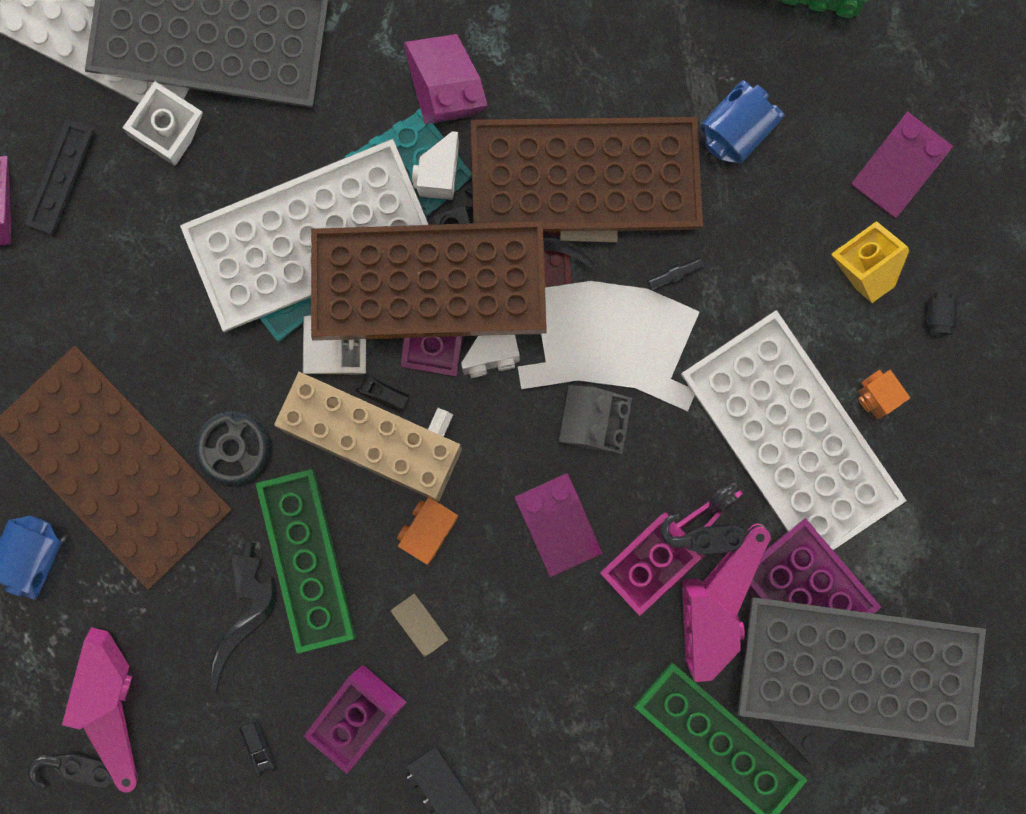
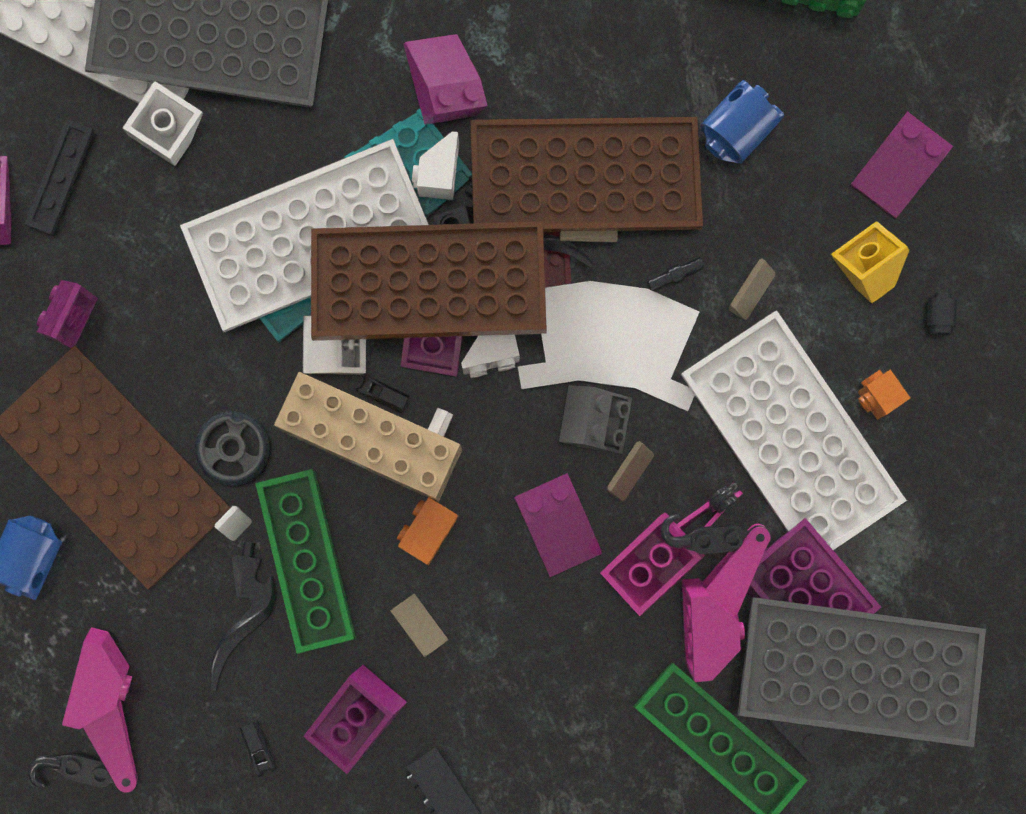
(66, 313): none -> magenta slope
(233, 523): none -> white slope
(630, 471): none -> dark tan slope
(752, 290): none -> dark tan slope

